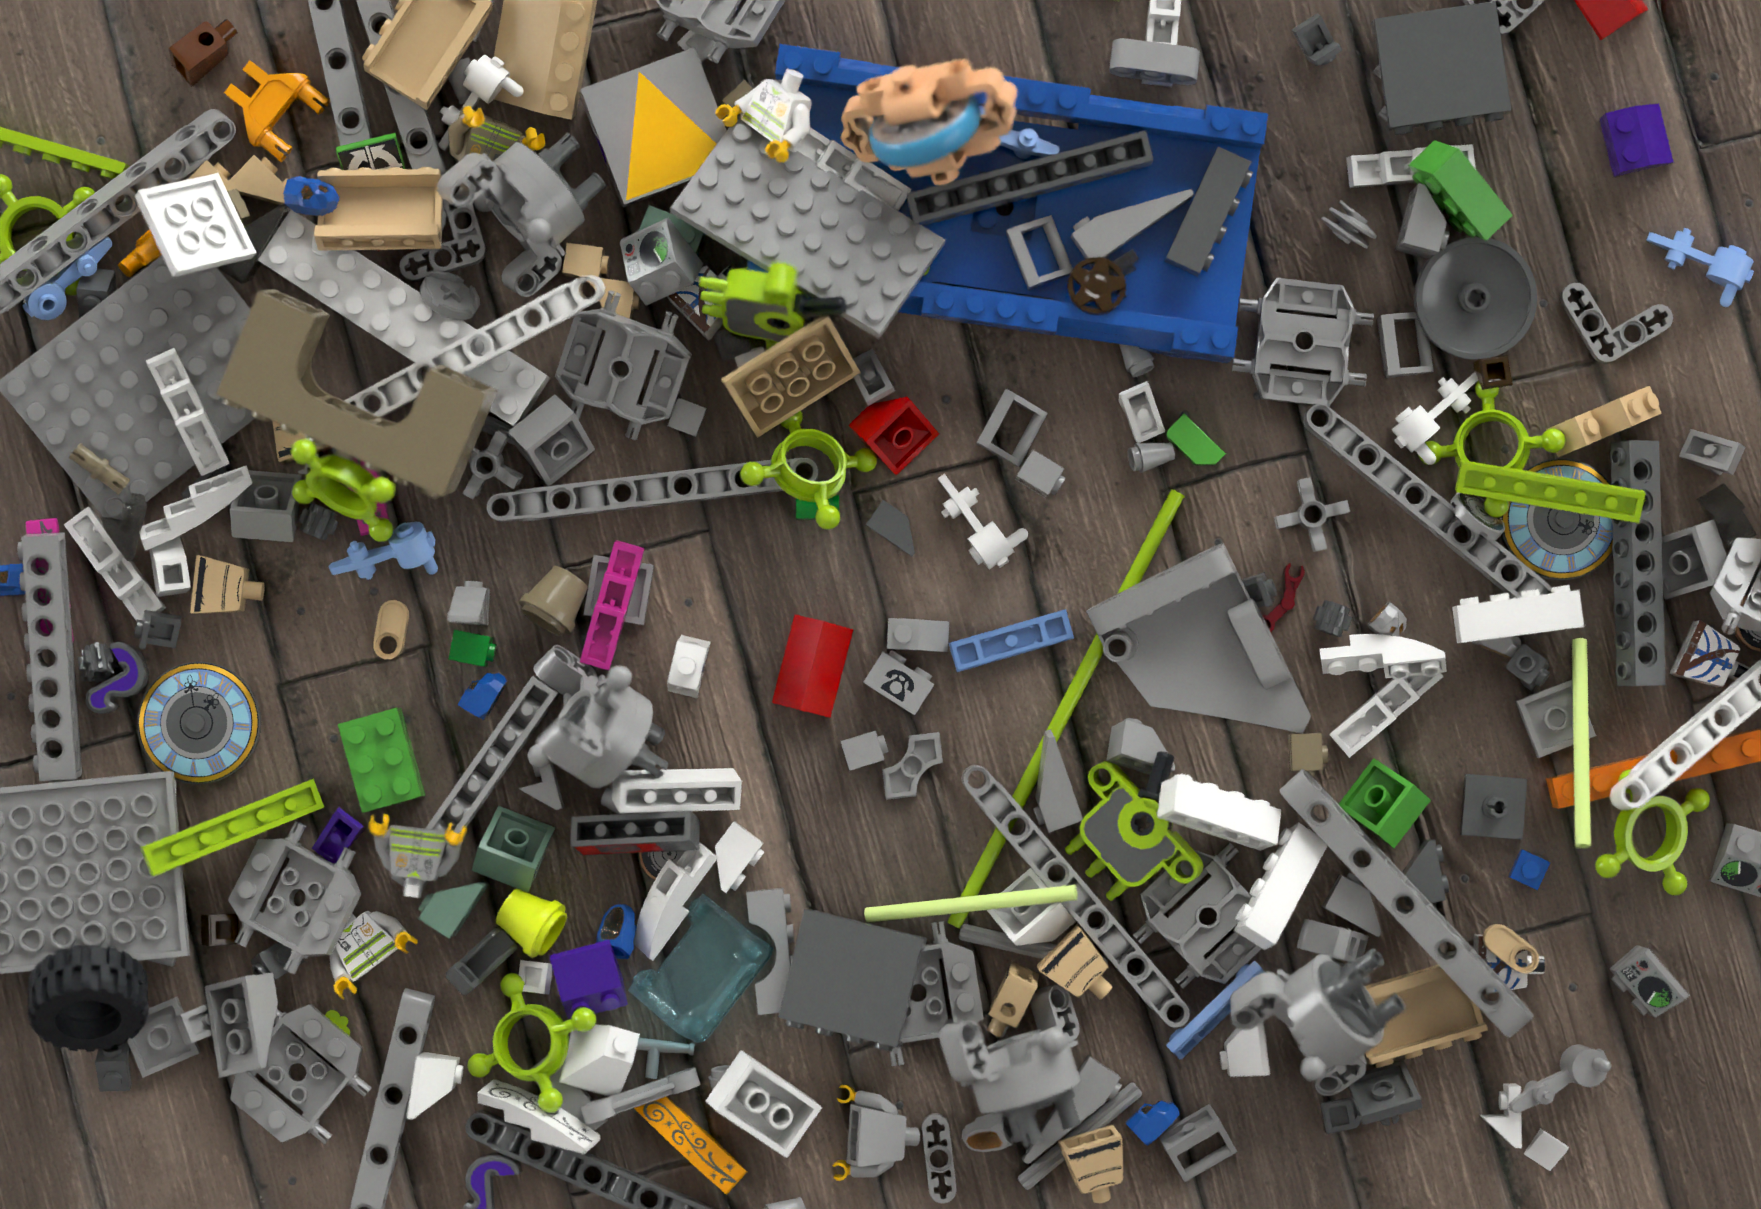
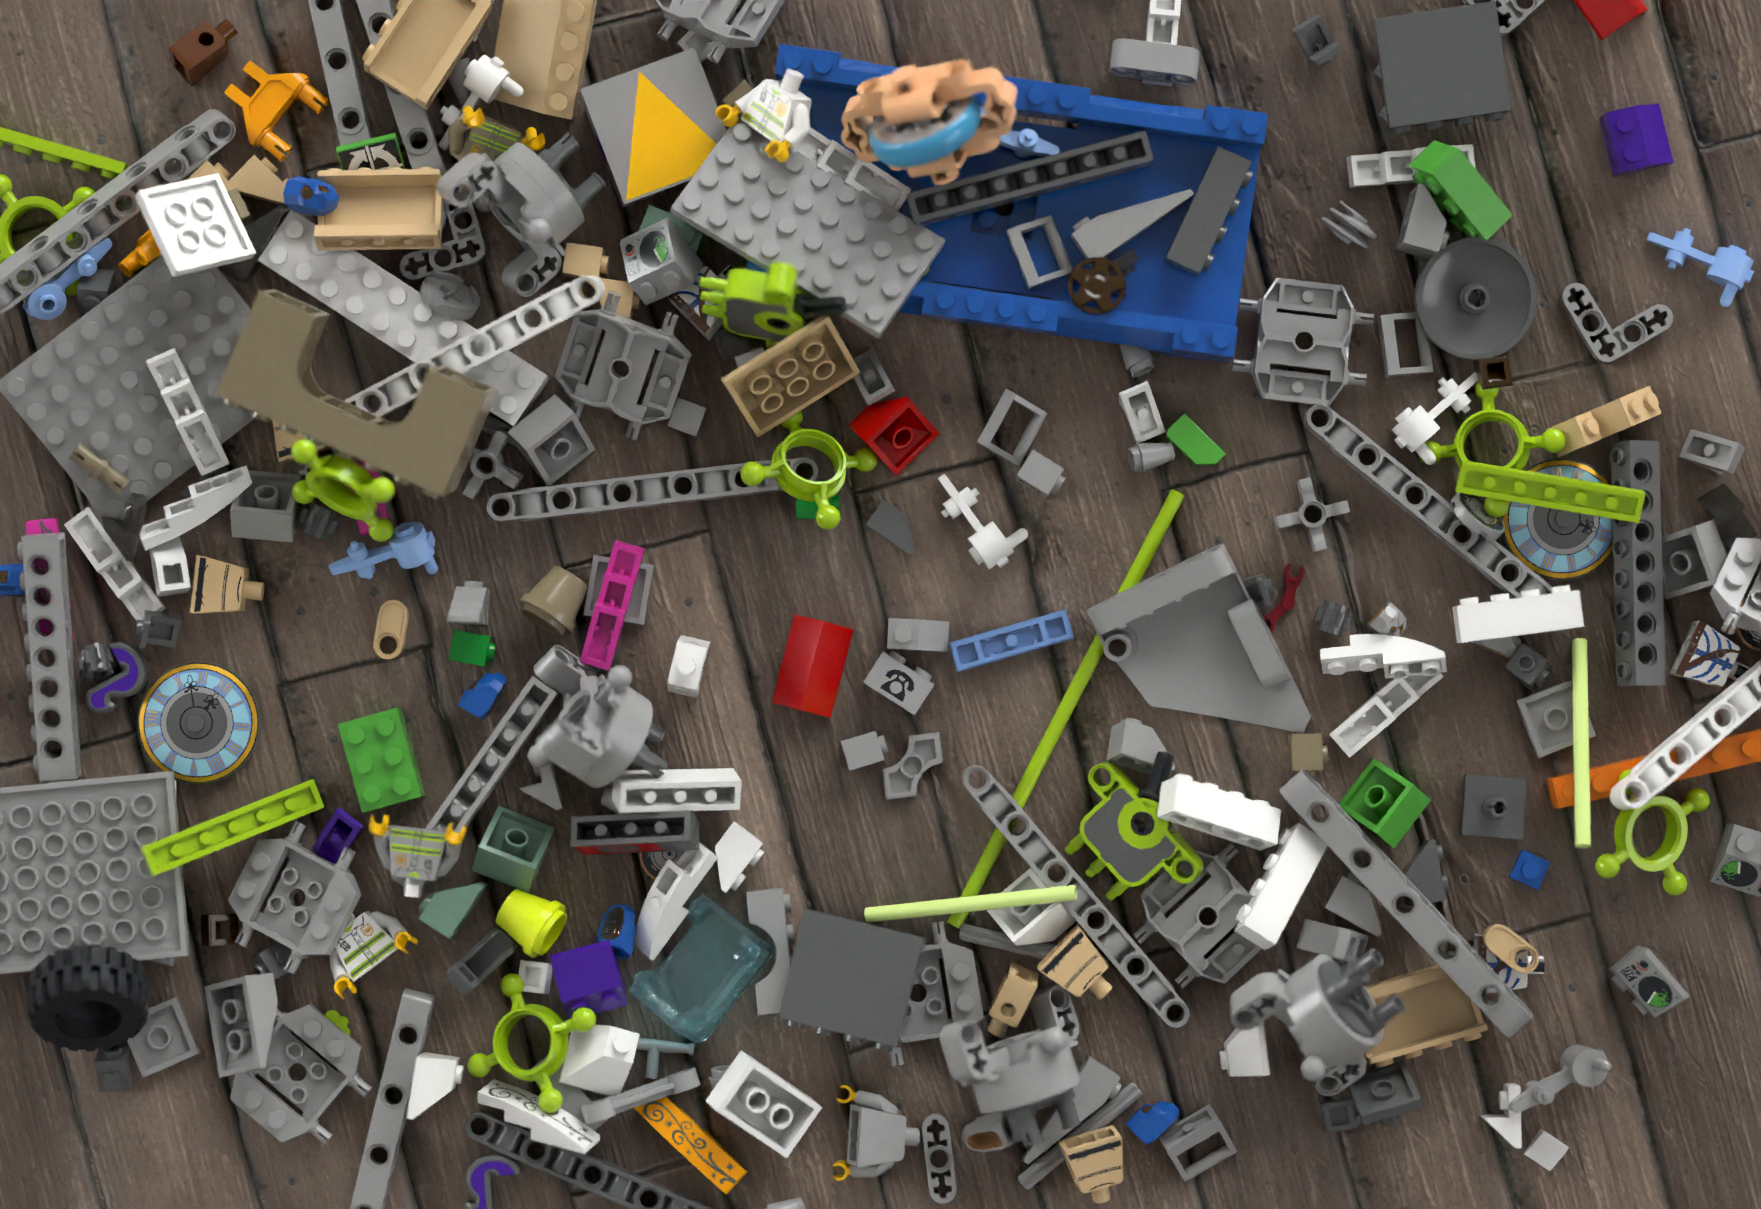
(194, 1024): light grey slope -> none
(1054, 791): light grey slope -> none
(1186, 1038): medium blue plate -> none

